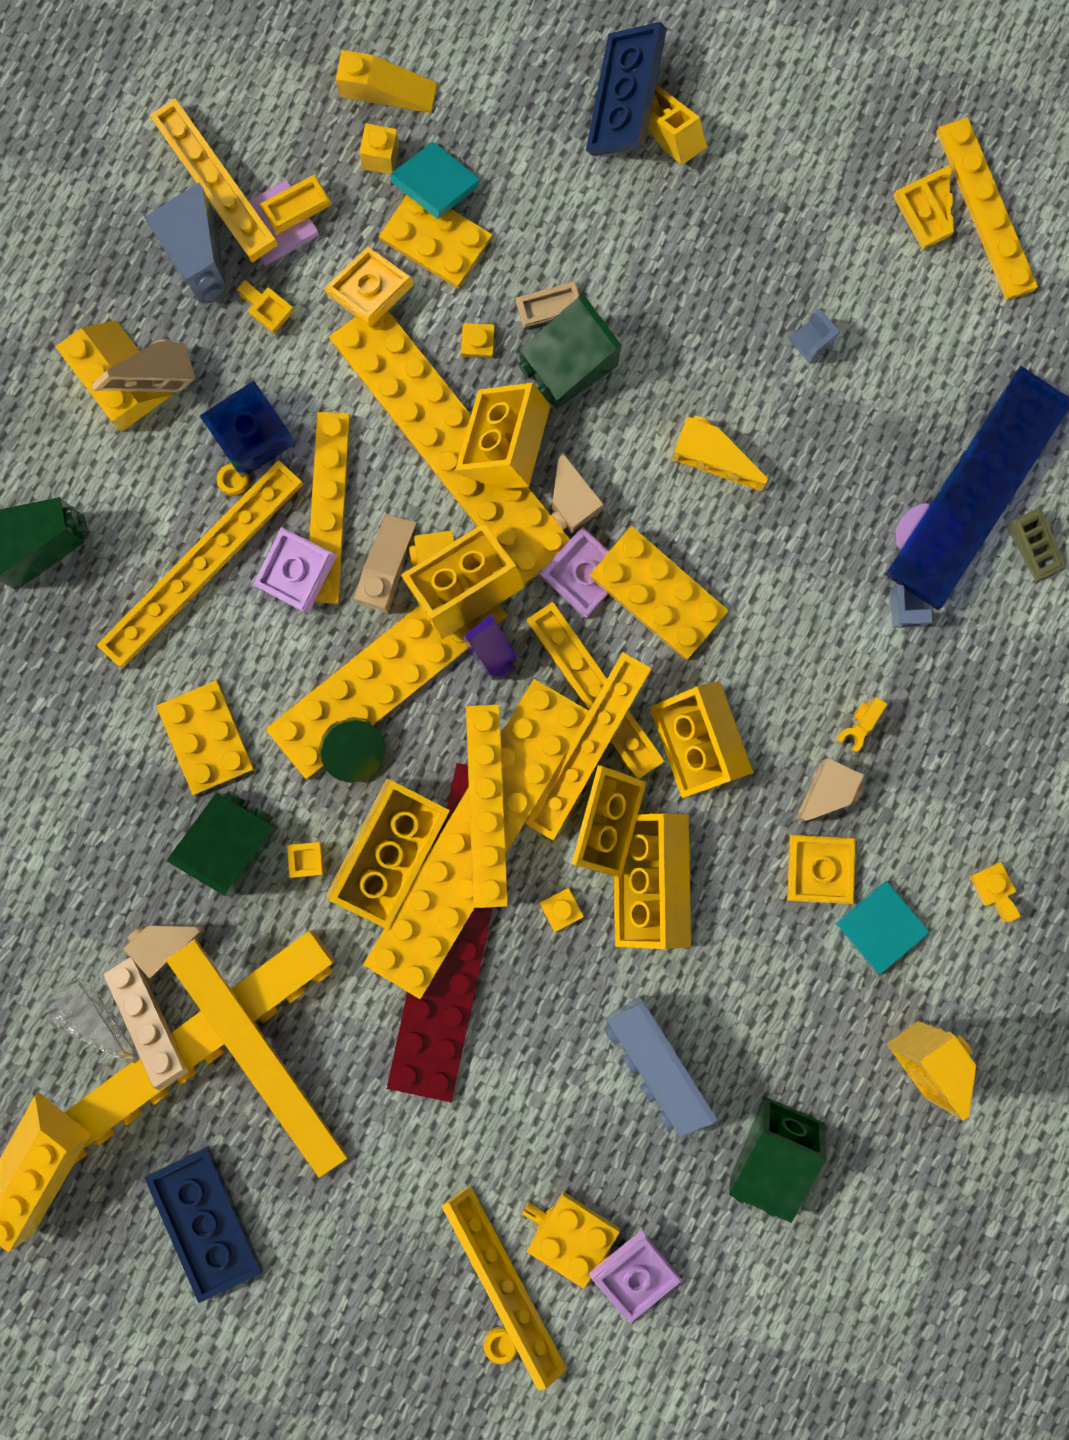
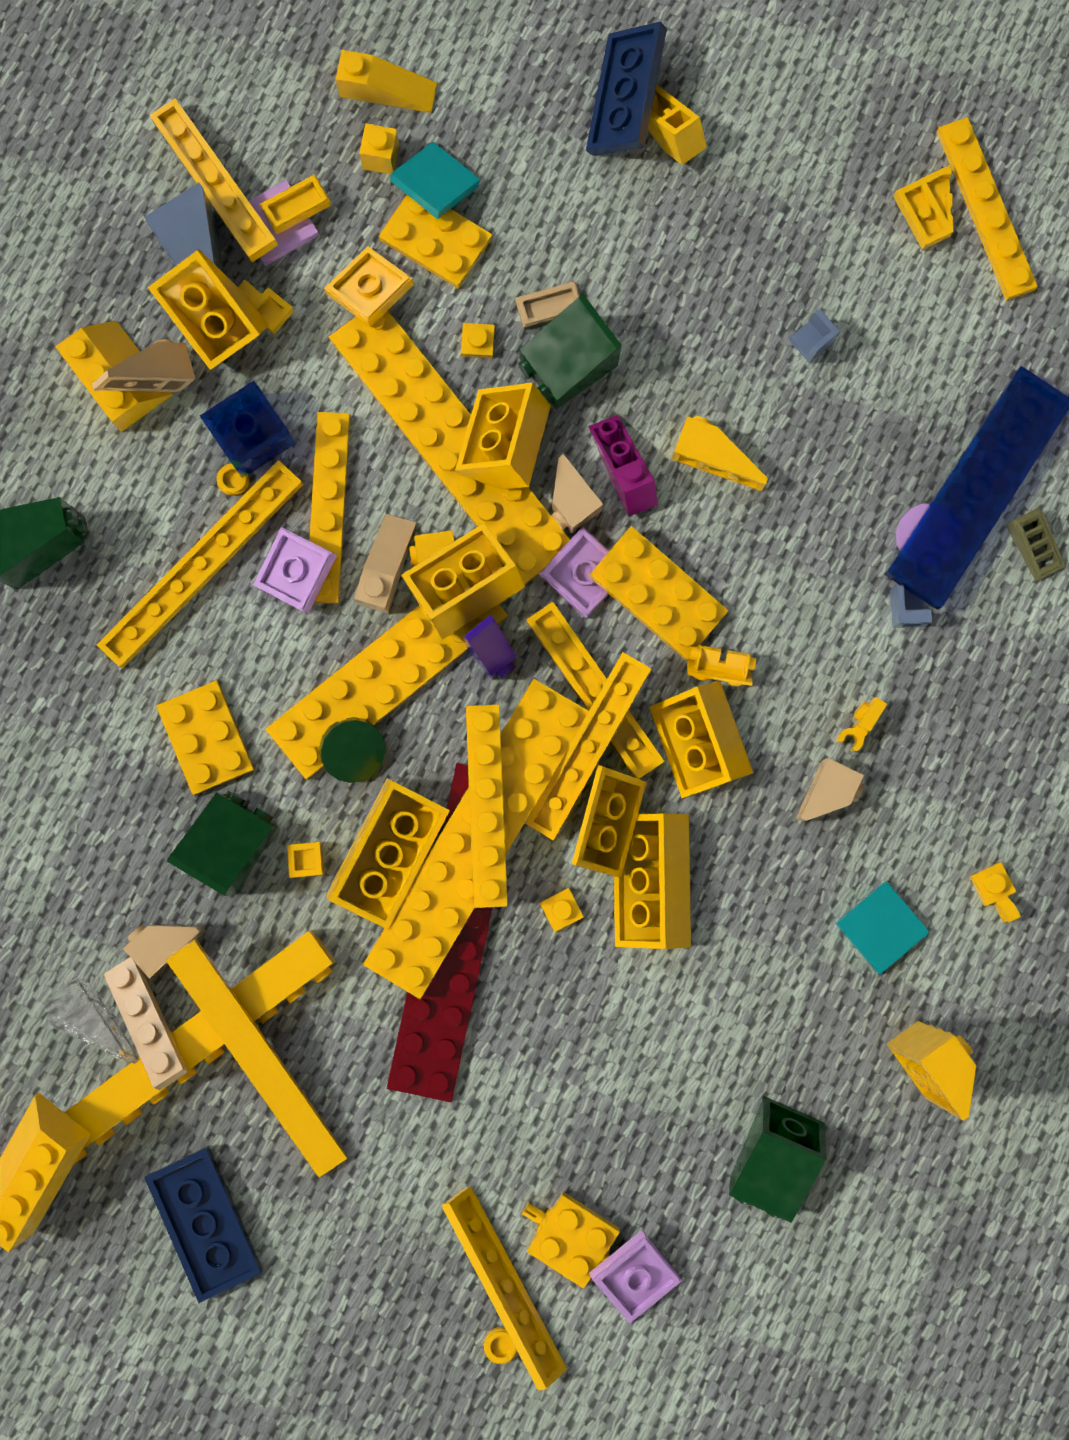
(208, 308): none -> yellow slope
(624, 465): none -> magenta slope
(660, 1068): sand blue slope -> none
(705, 664): none -> yellow hinge
(821, 869): yellow tile -> none

